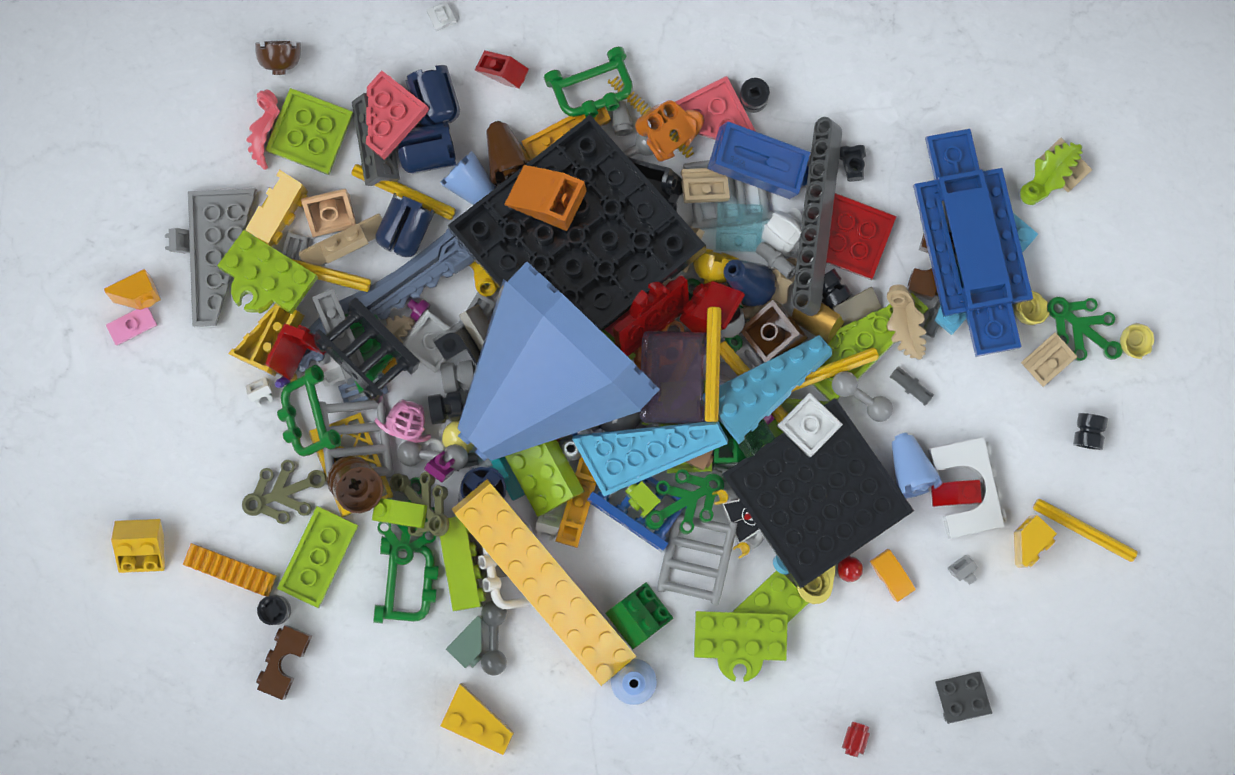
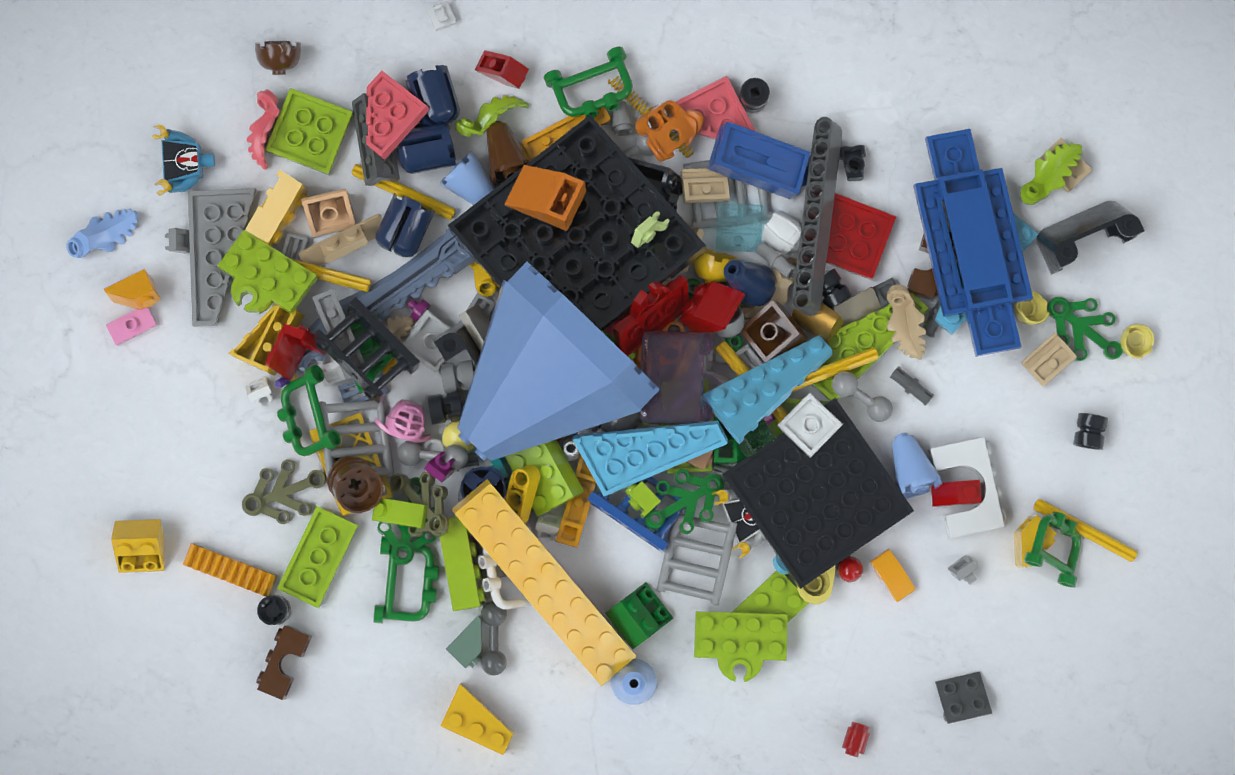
(103, 233): none -> light blue plant
(181, 161): none -> torso
(488, 115): none -> lime plant
(525, 488): none -> yellow beam
(646, 231): none -> yellowish green plate
(712, 364): yellow axle -> none
(881, 291): none -> dark grey tile
(1038, 555): none -> green bar
(1059, 239): none -> black windscreen

